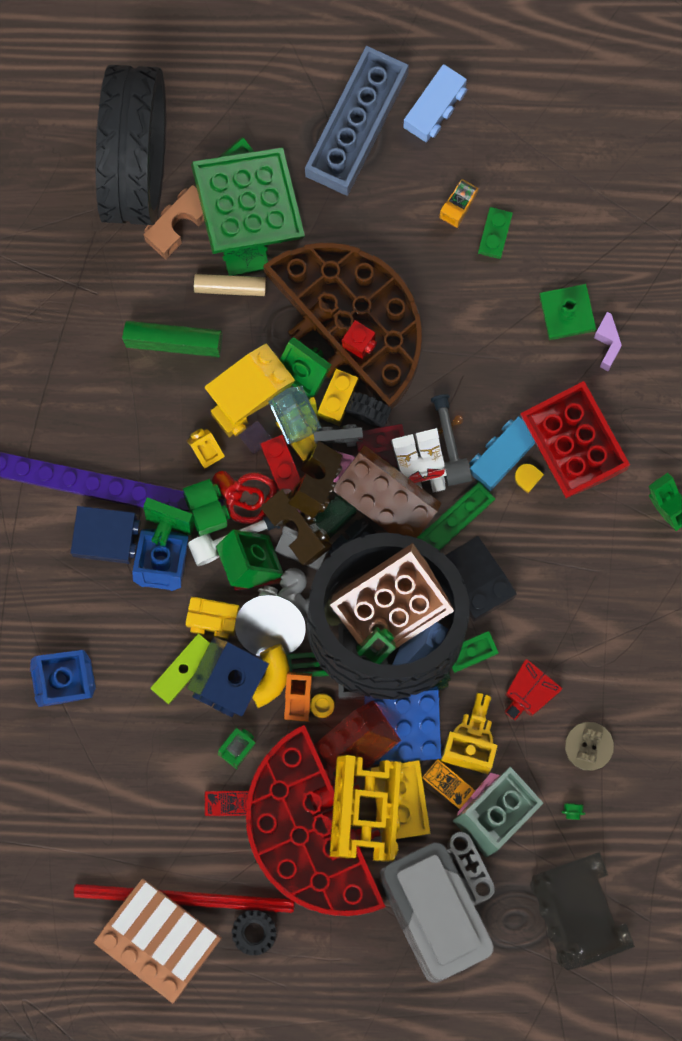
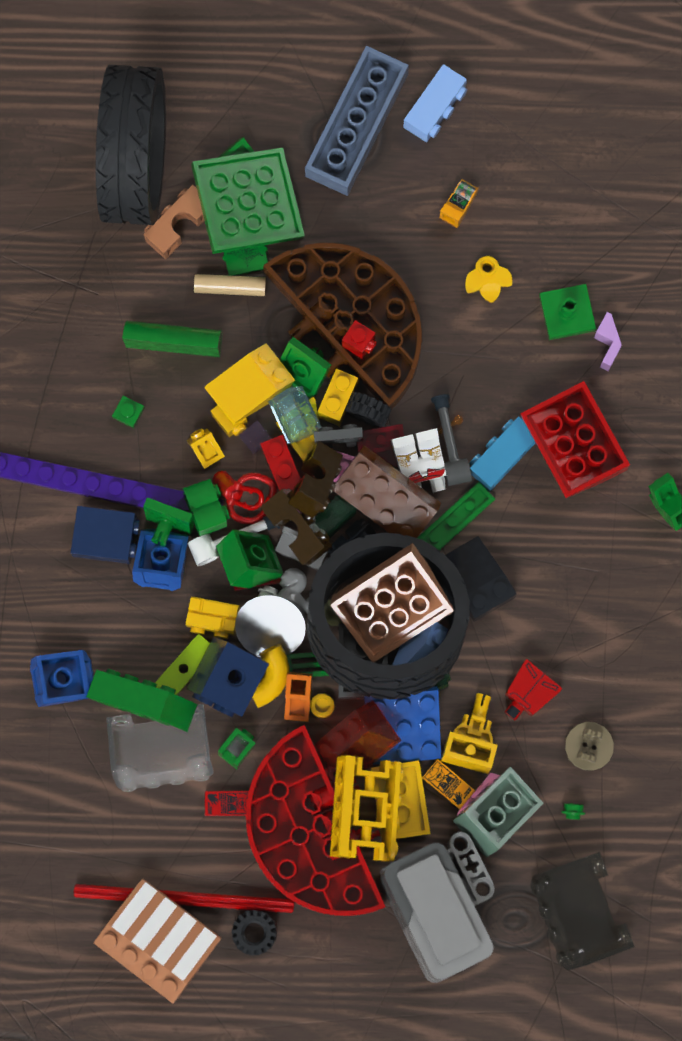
(128, 412): none -> green plate
(142, 698): none -> green wedge
(158, 753): none -> clear windscreen
(377, 645): green window -> none
(475, 651): green plate -> none
(488, 282): none -> yellow plate
(495, 233): green plate -> none
(527, 477): yellow tile -> none

